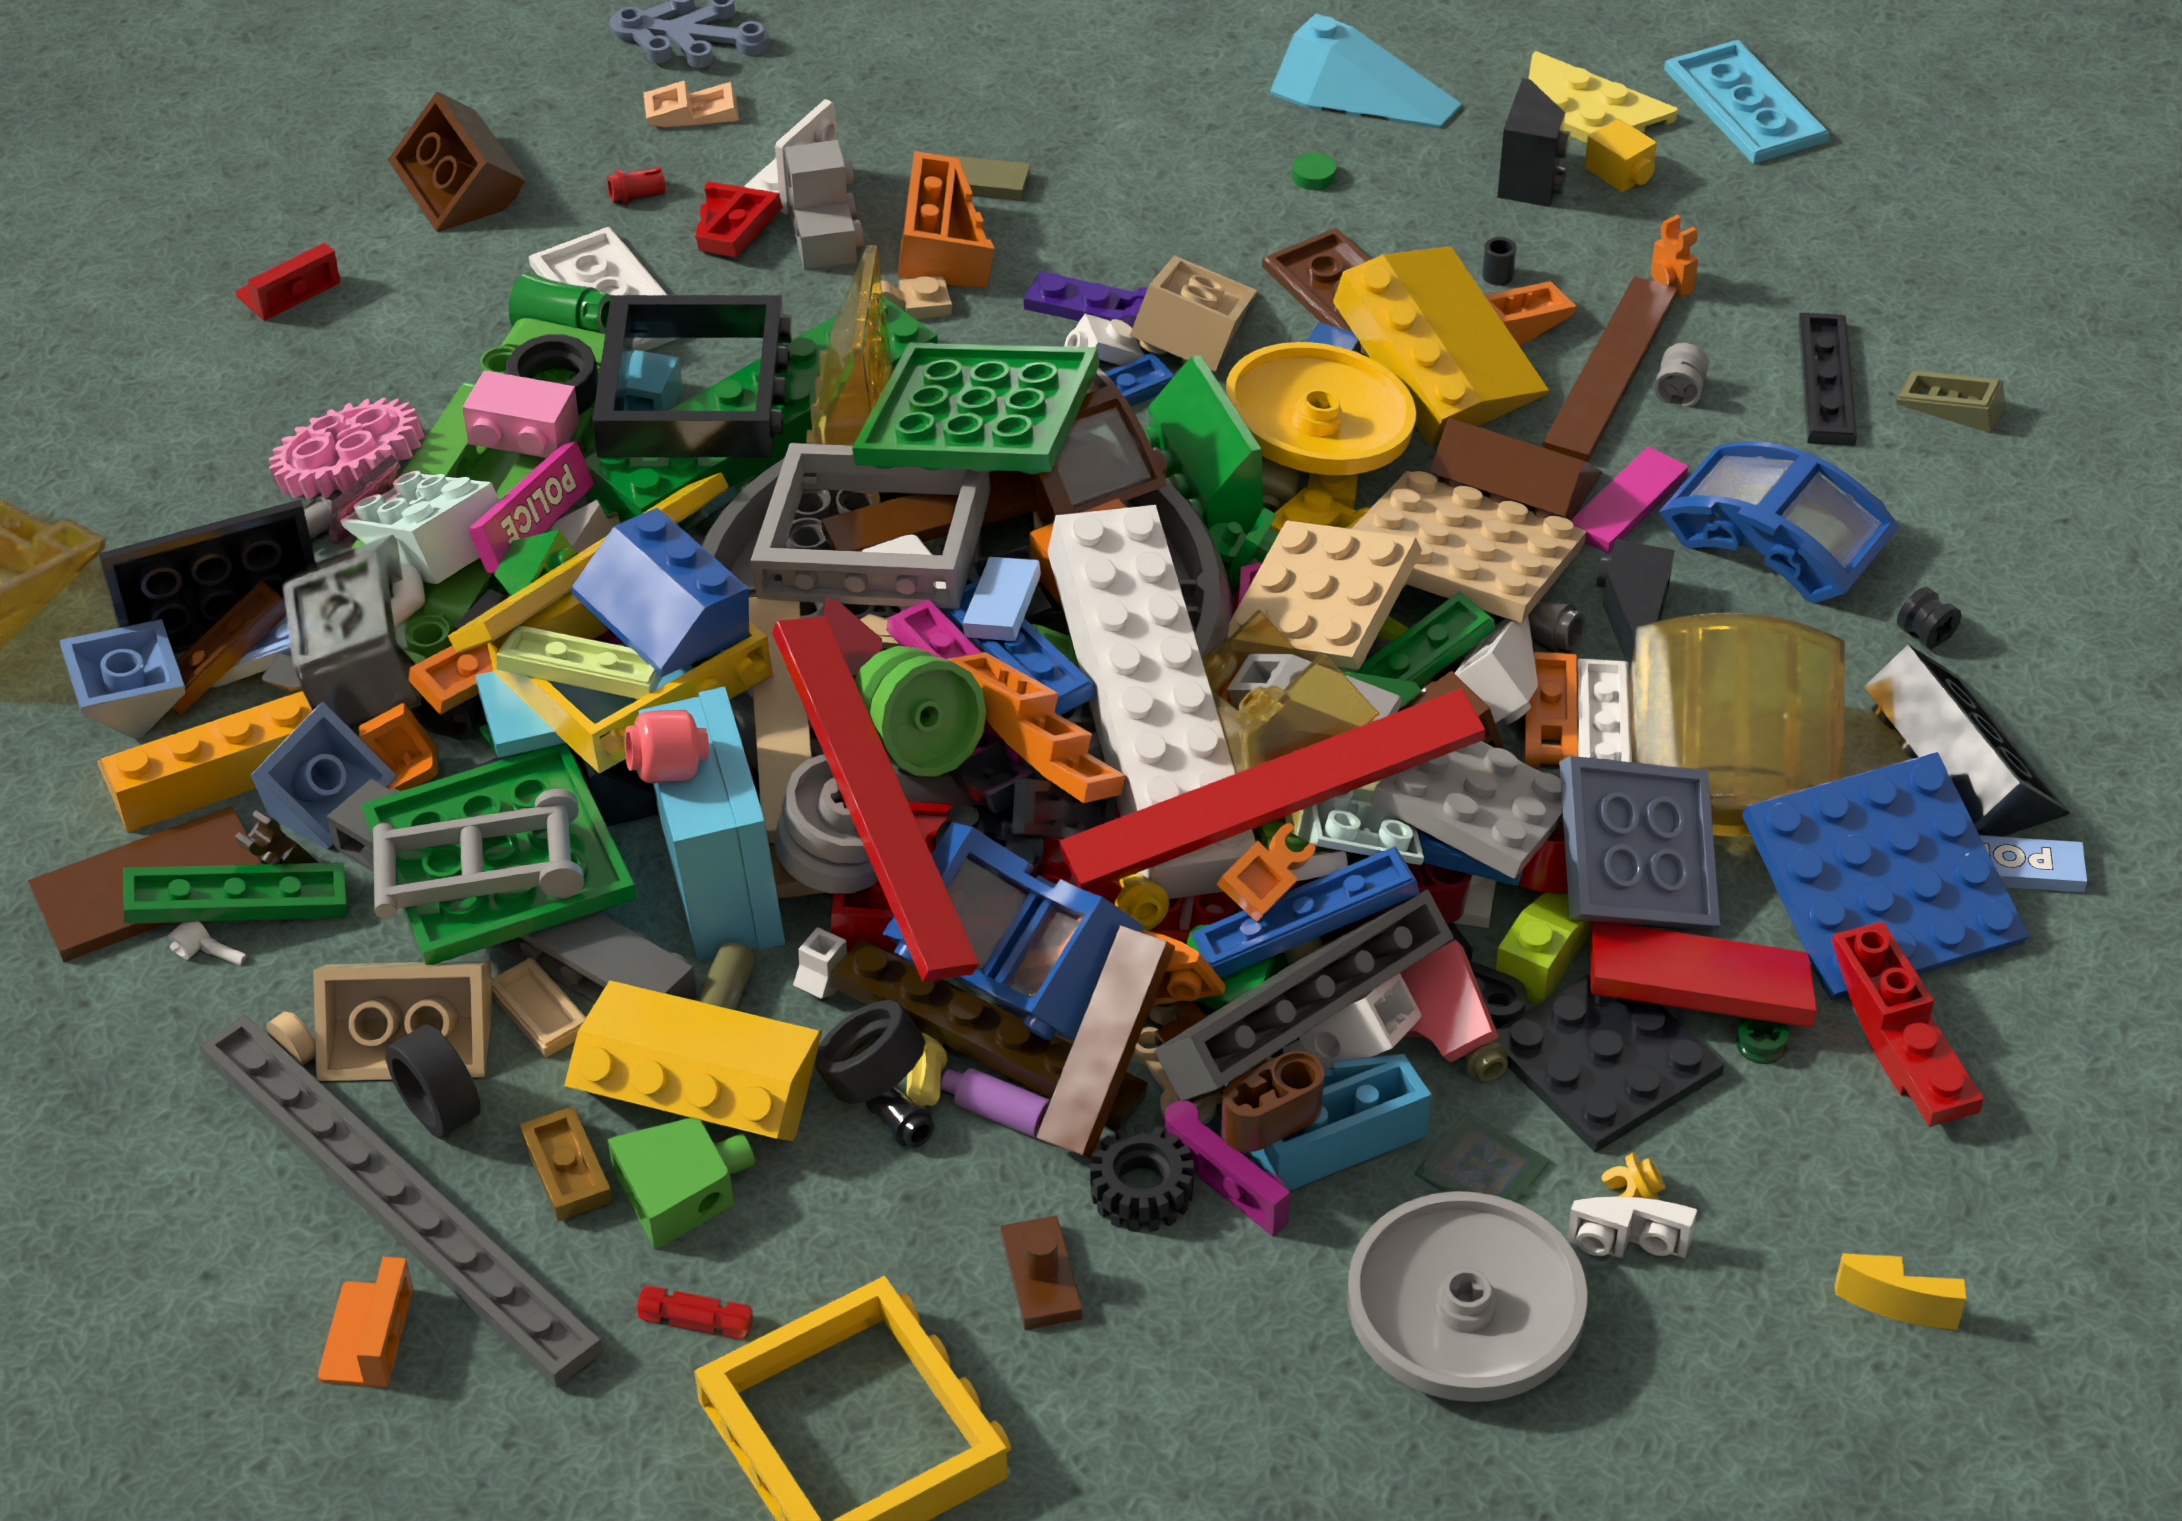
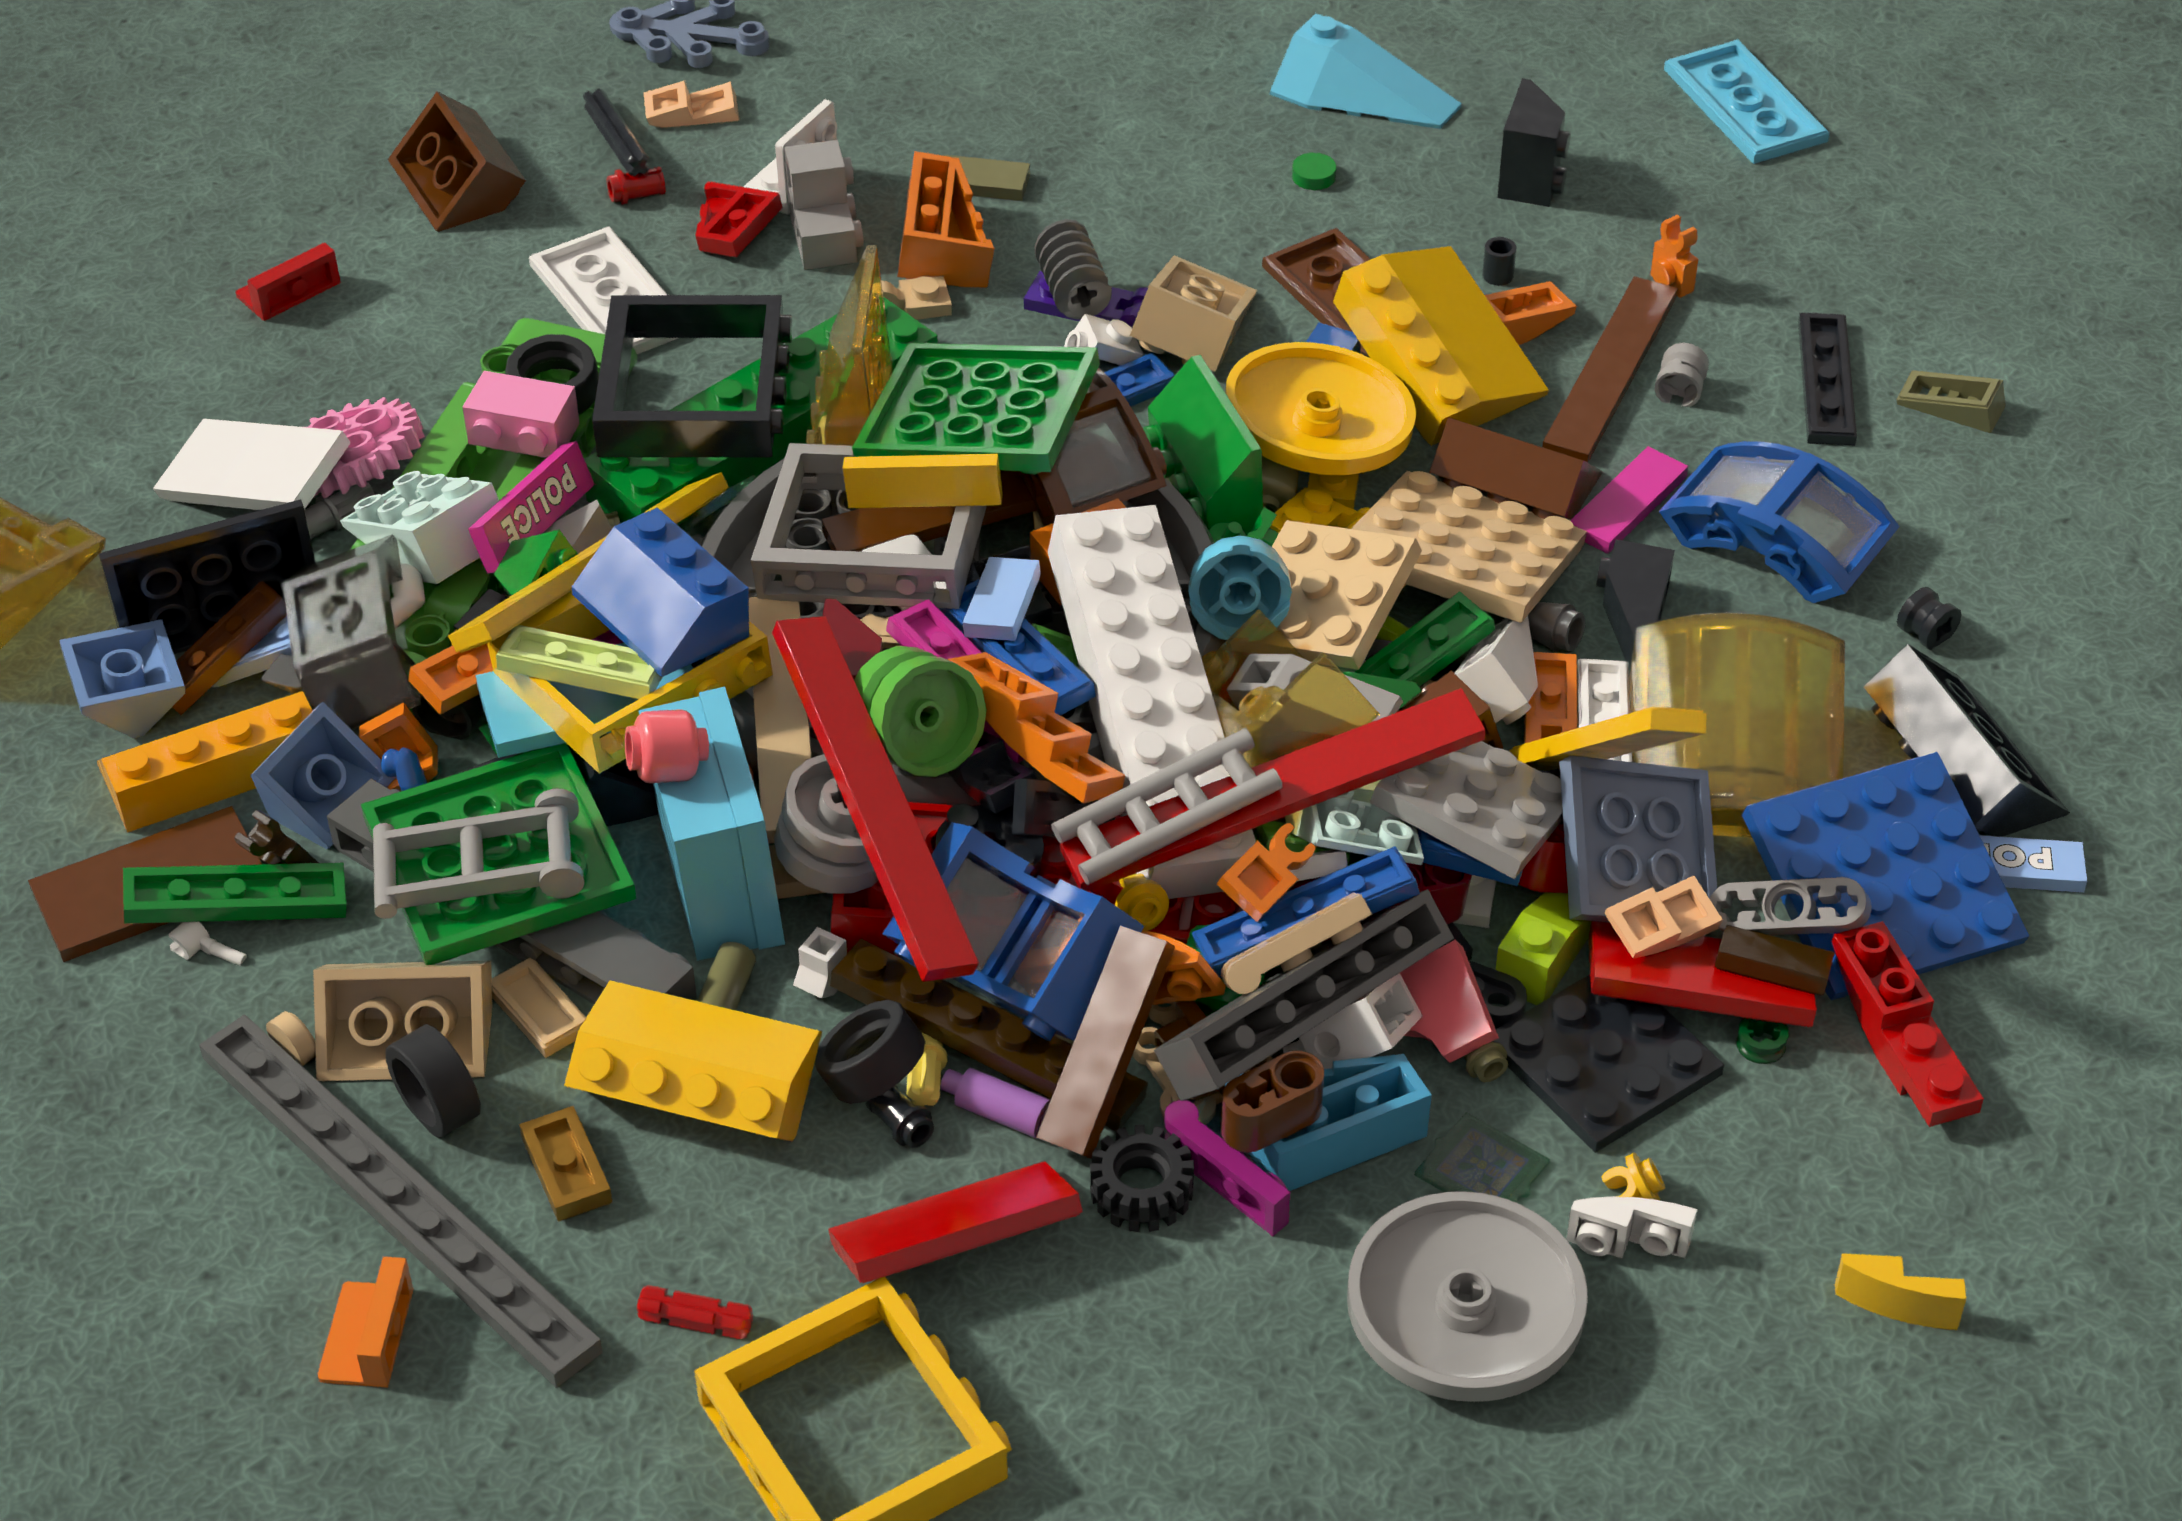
(251, 464): none -> white tile
(375, 482): clear pink piece -> none
(404, 766): none -> blue arm
(558, 303): green plant -> none
(616, 132): none -> black axle
(653, 382): medium azure brick -> none
(677, 1175): bright green torso -> none
(922, 481): none -> yellow tile
(954, 1221): none -> red tile
(1041, 1272): reddish brown tile -> none
(1072, 269): none -> dark grey piece
(1153, 834): none -> light grey bar
(1235, 581): none -> medium azure cylinder
(1293, 944): none -> tan plate
(1594, 101): light yellow wing -> none
(1614, 737): none -> yellow tile
(1620, 155): yellow brick -> none
(1664, 919): none -> light nougat slope
(1774, 960): none -> dark brown tile
(1828, 891): none -> light grey beam

